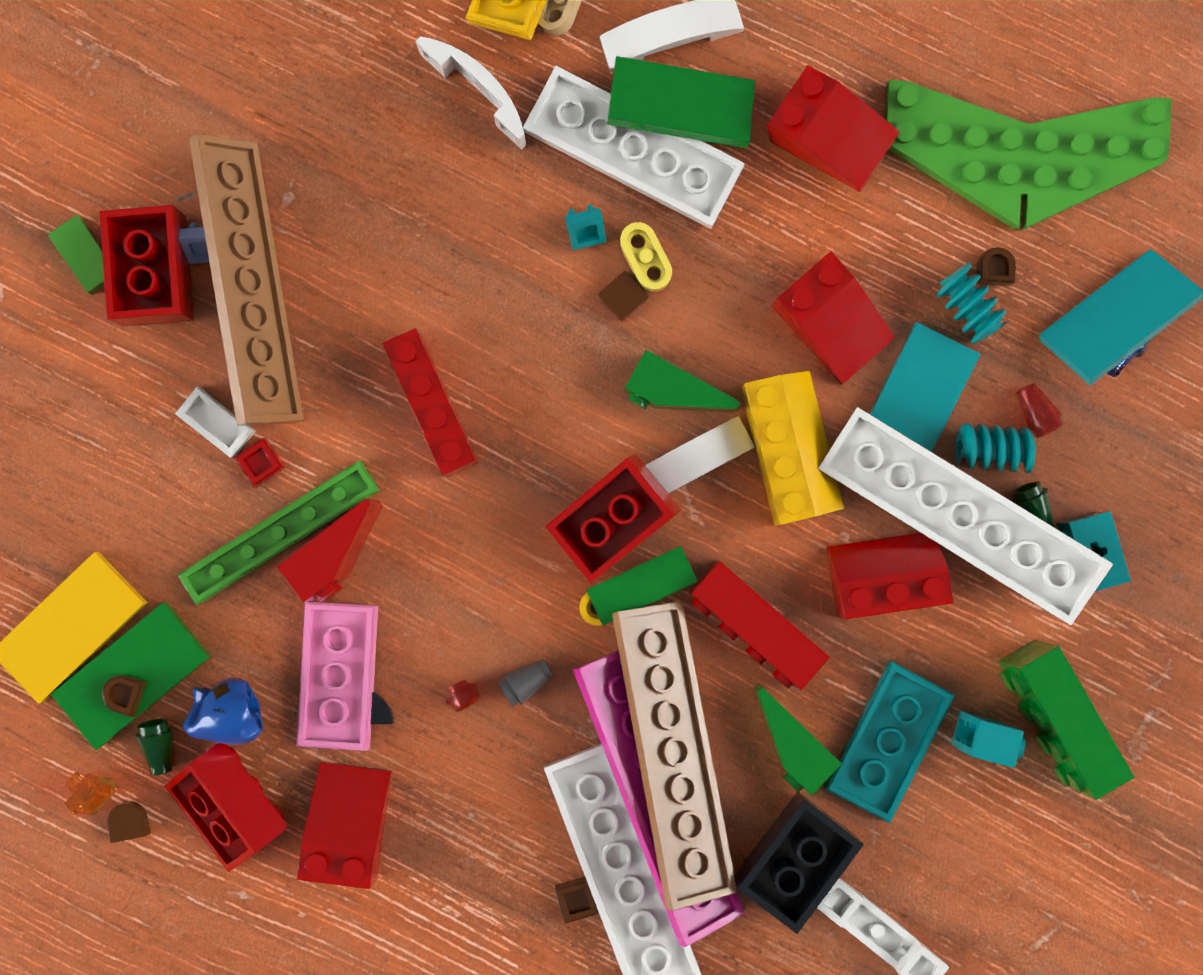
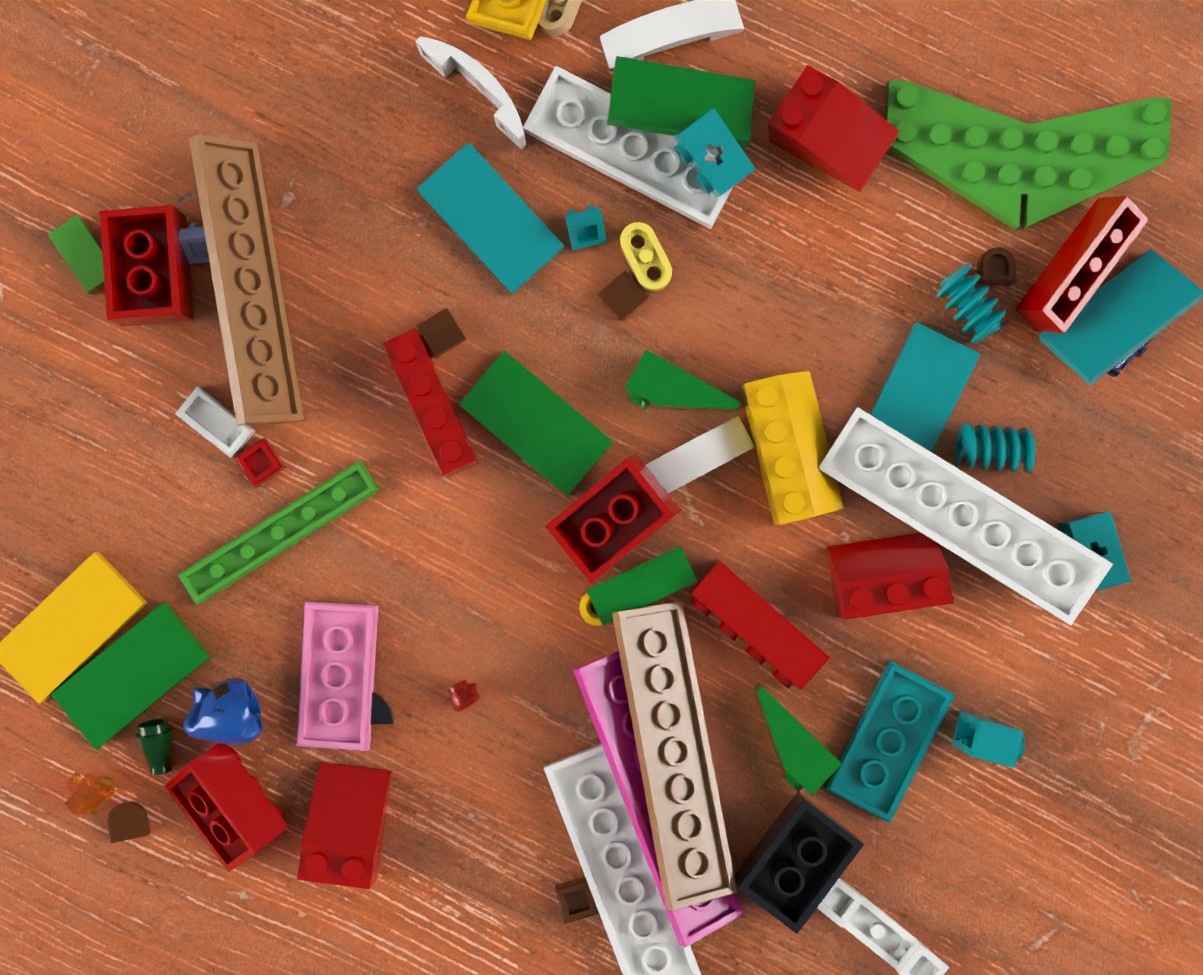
(124, 694): reddish brown tile -> none
(330, 556): red slope -> none
(441, 332): none -> reddish brown tile
(490, 218): none -> teal tile
(524, 682): dark grey cone -> none
(536, 423): none -> green tile
(732, 161): none -> teal brick
(834, 317): red slope -> none
(1034, 500): dark green cone -> none
(1039, 411): clear red cone -> none
(1064, 719): green brick -> none
(1082, 264): none -> red brick

